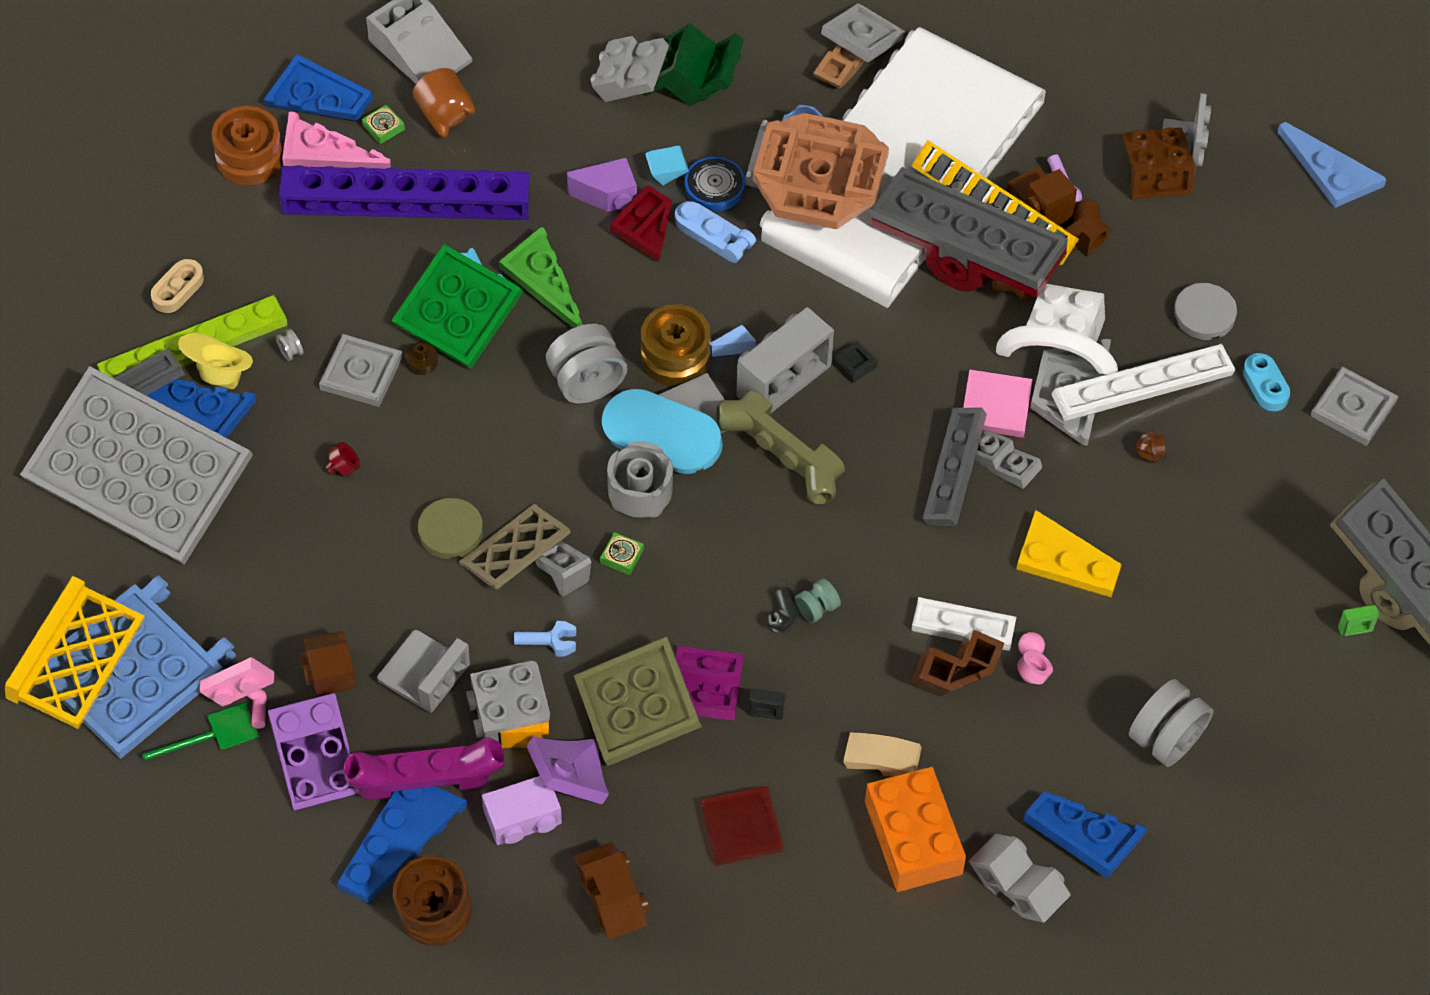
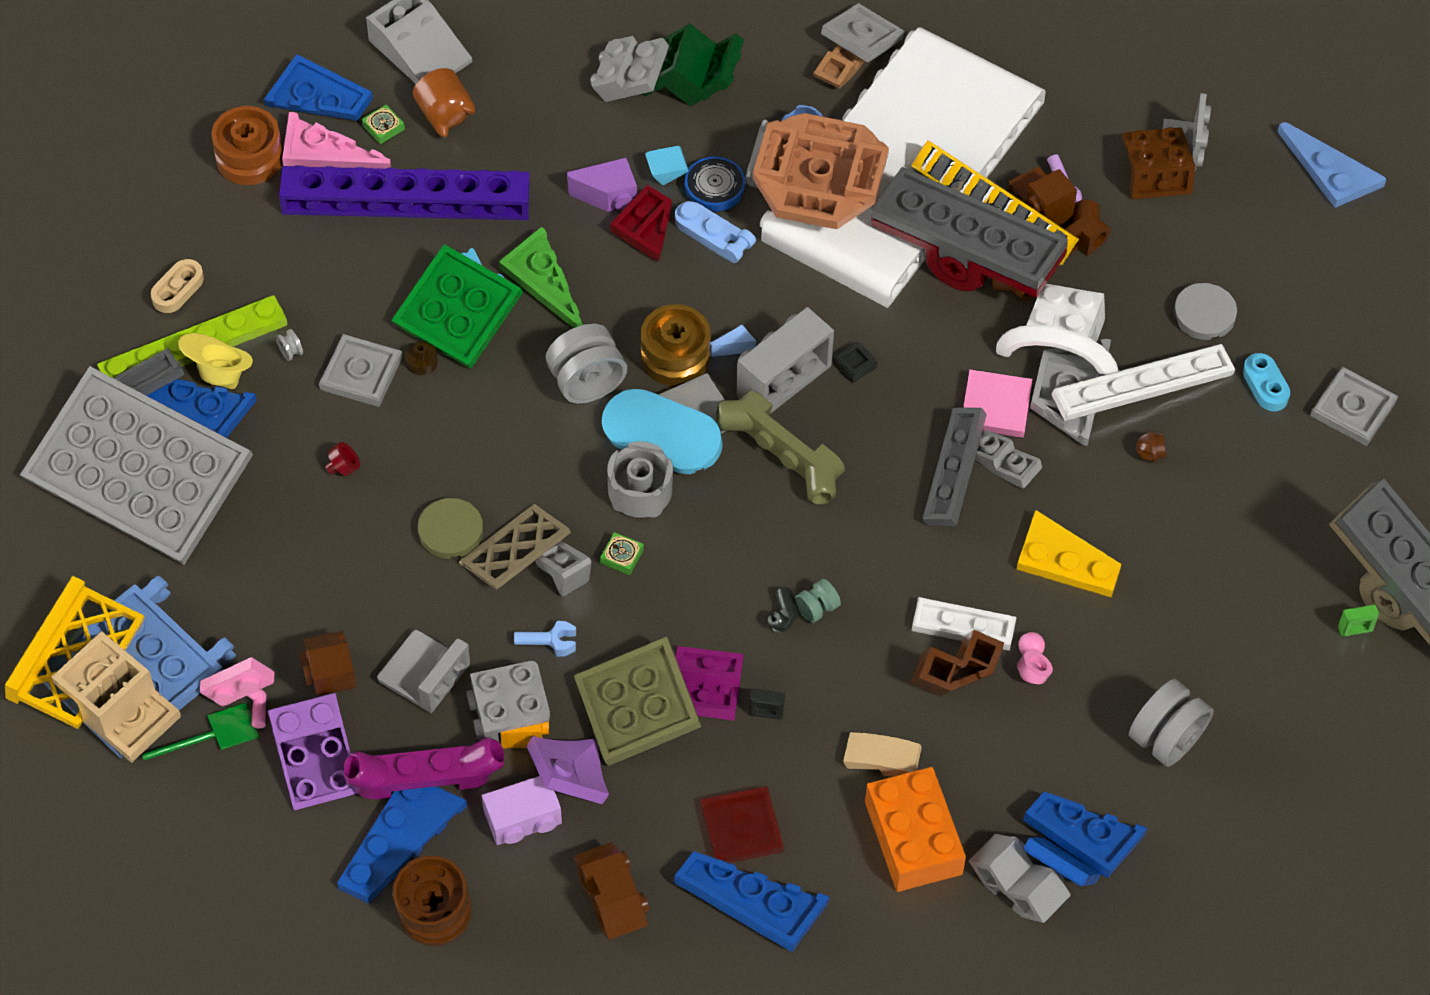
(116, 696): none -> tan bracket
(765, 906): none -> blue wing
(1061, 861): none -> blue tile

